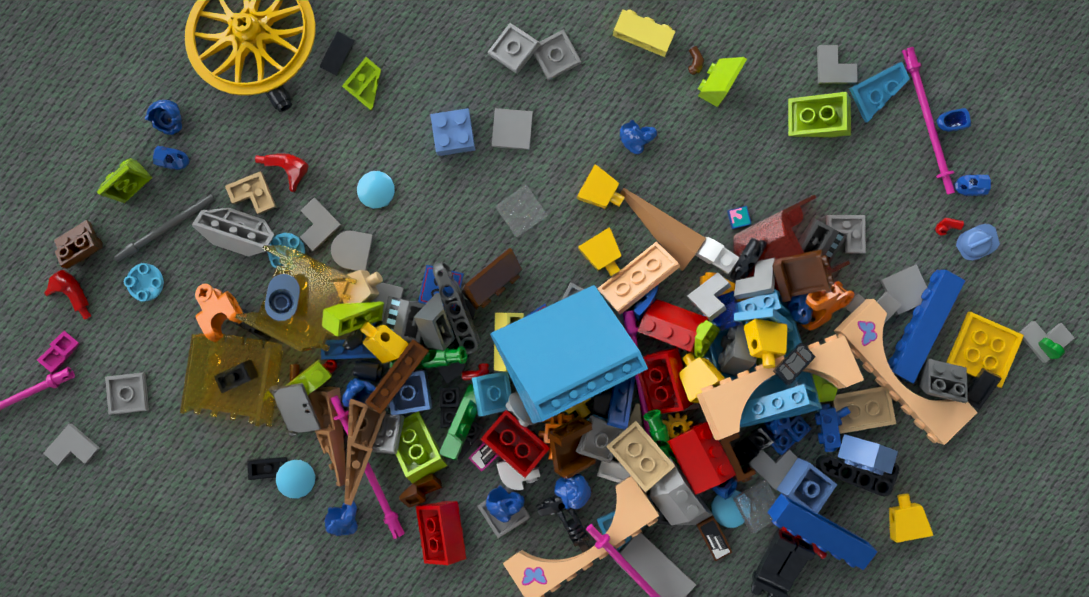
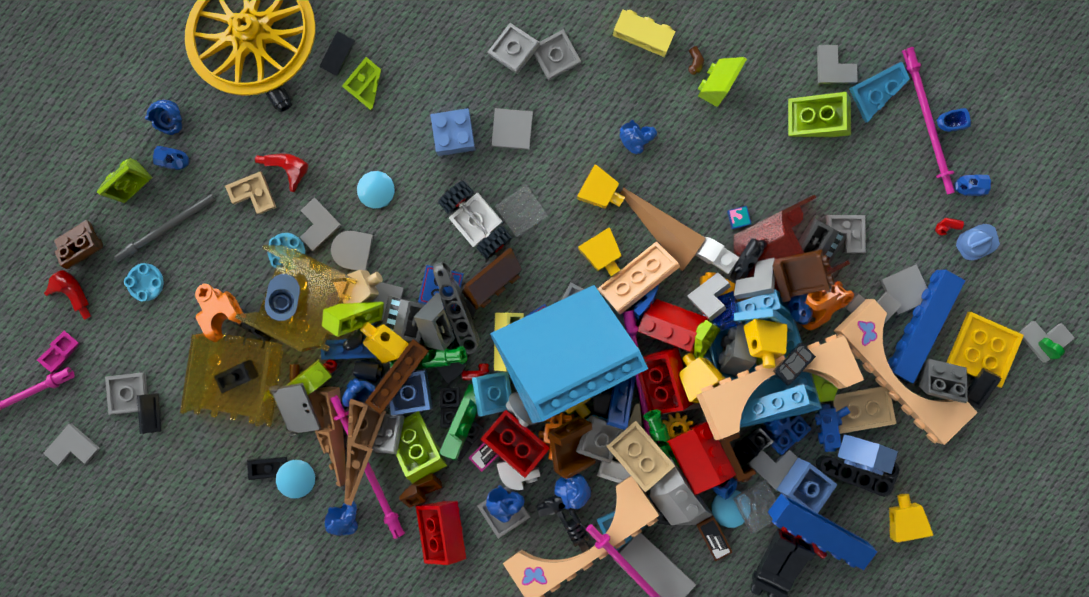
(149, 413): none -> black tile
(234, 230): light grey wedge -> none
(475, 219): none -> plate

